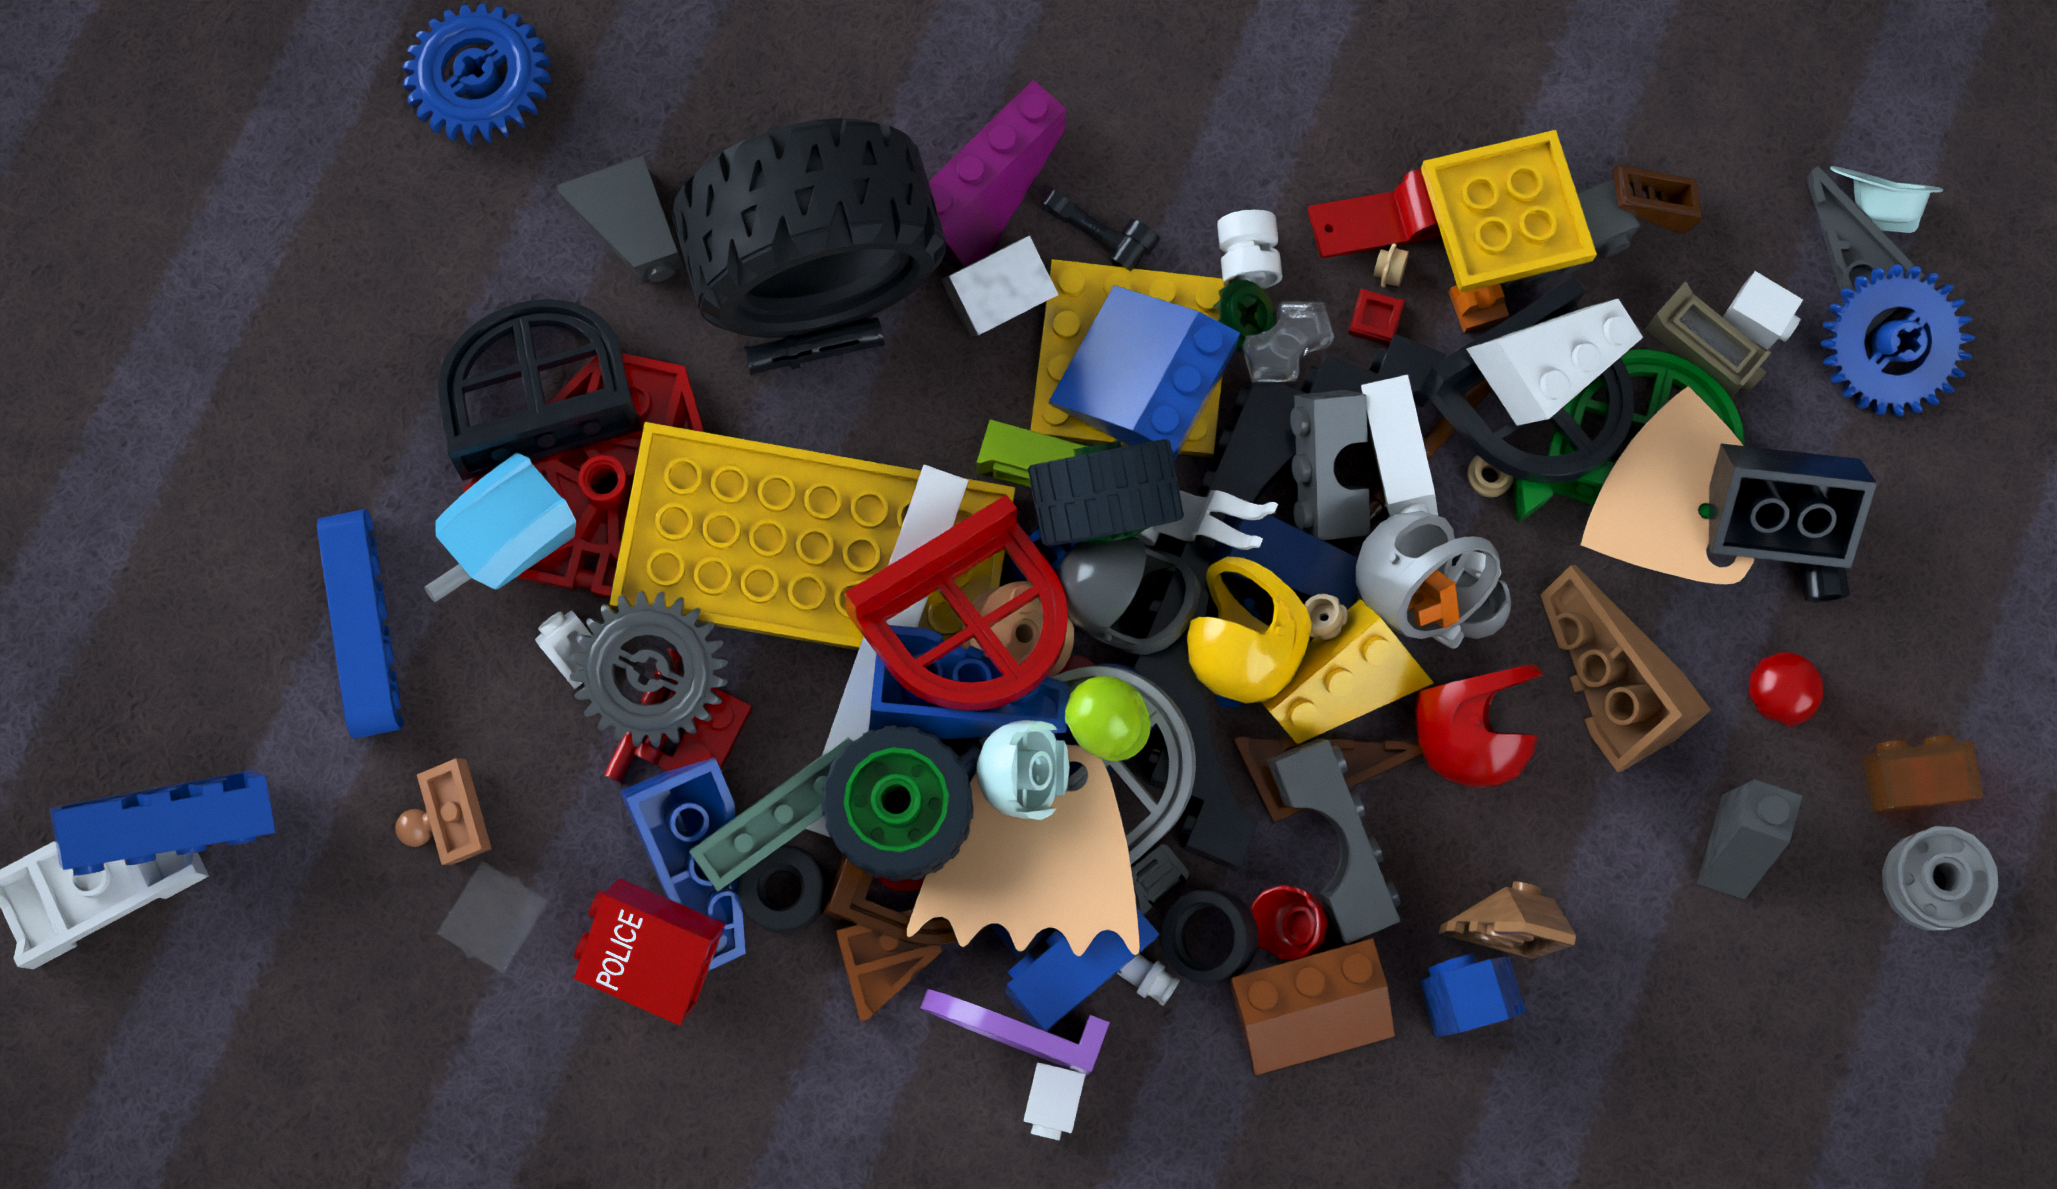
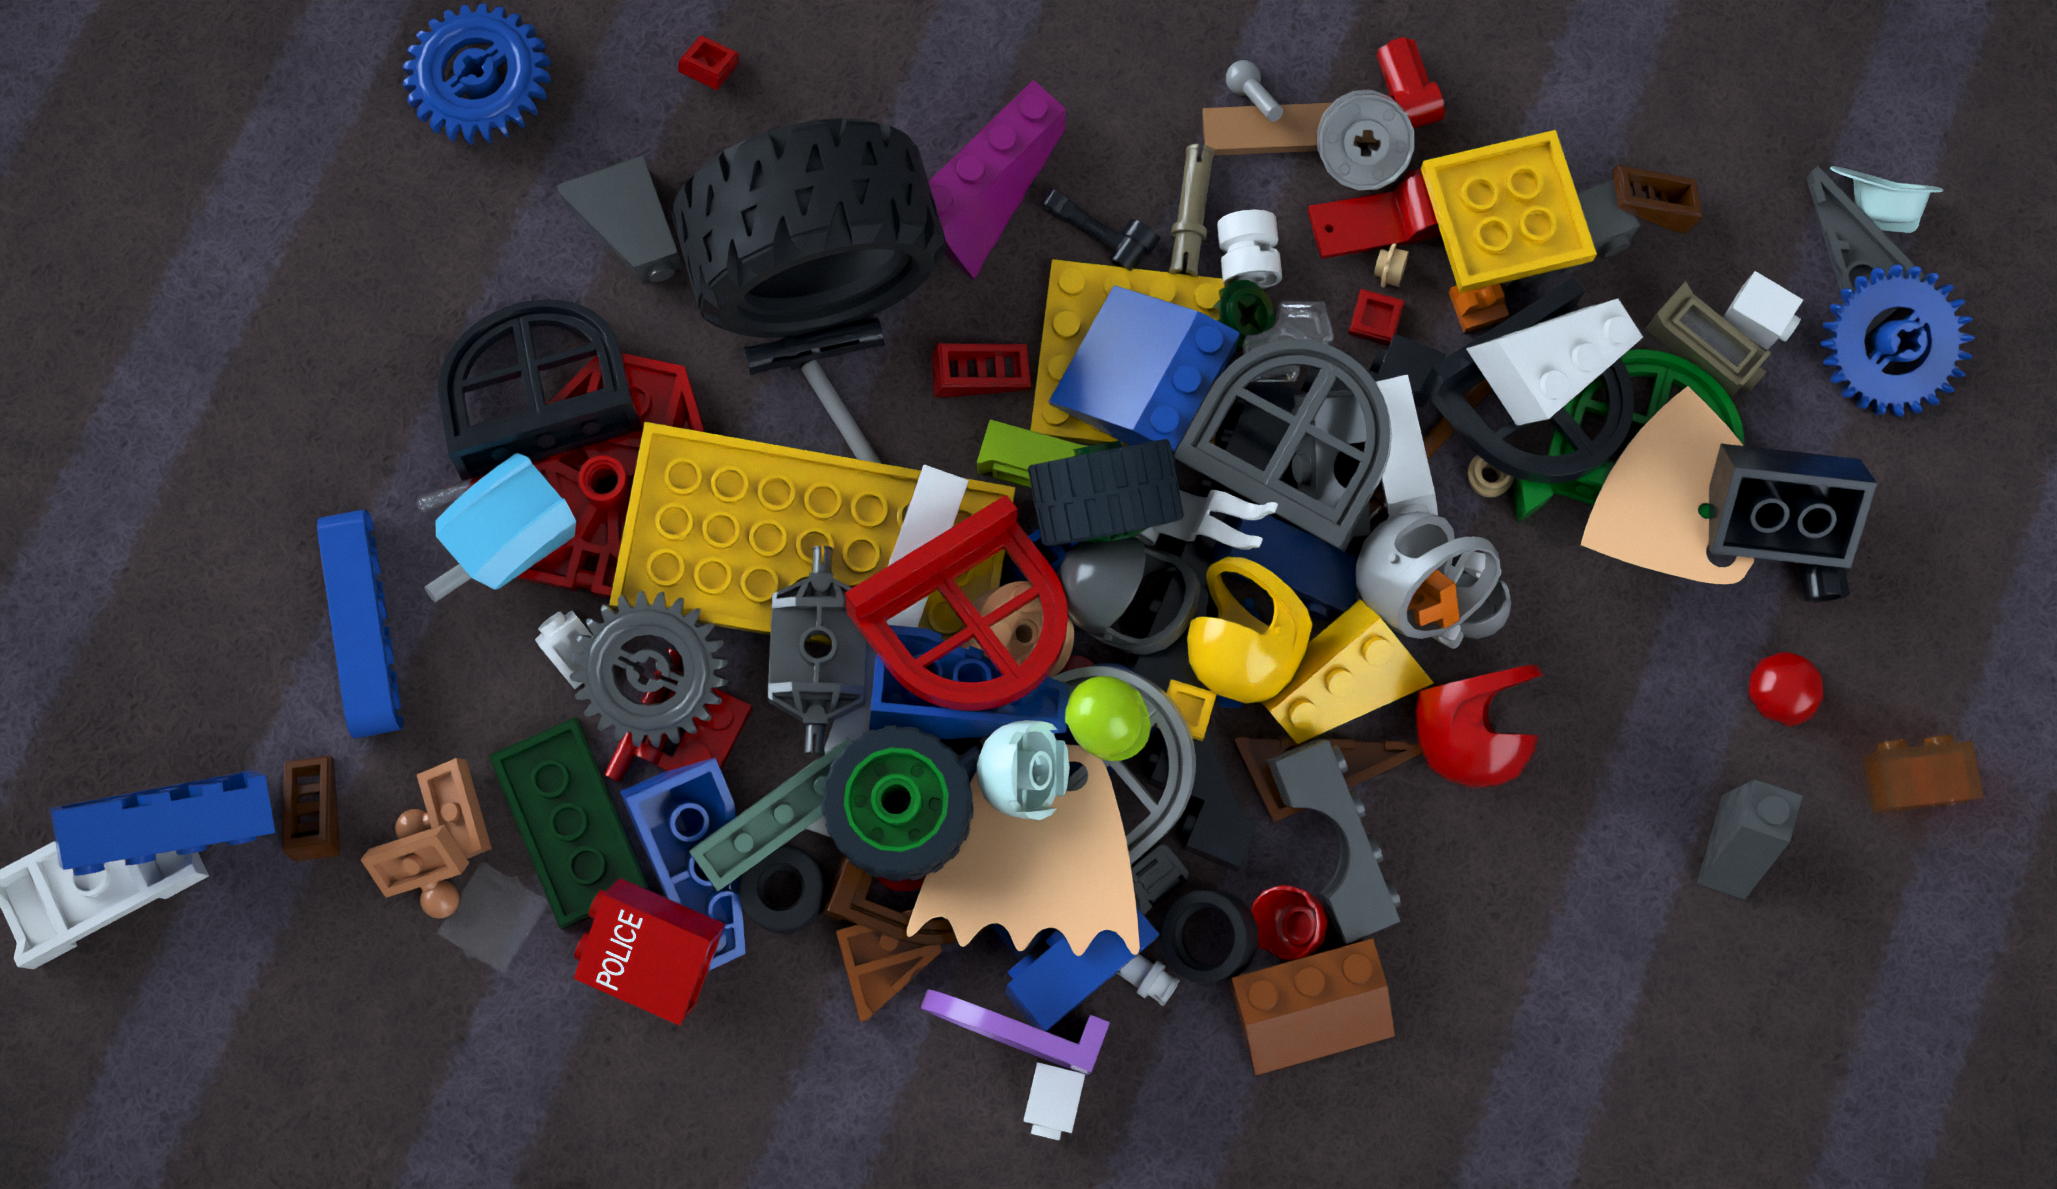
(328, 841): none -> reddish brown slope
(420, 862): none -> nougat plate
(442, 497): none -> clear piece
(566, 819): none -> dark green tile
(708, 62): none -> red tile
(808, 686): none -> dark grey plate
(838, 412): none -> light grey bar
(981, 384): none -> red slope
(999, 286): flat silver piece -> none
(1189, 228): none -> dark tan pin
(1194, 705): none -> yellow tile
(1244, 80): none -> light grey bar
(1250, 132): none -> medium nougat tile
(1265, 486): none -> dark grey window
(1326, 604): tan plate -> none
(1380, 162): none -> light grey wheel
(1409, 82): none -> red piece
(1470, 994): blue wedge -> none
(1514, 922): medium nougat wedge -> none
(1629, 683): medium nougat wedge -> none
(1968, 874): light grey wheel -> none

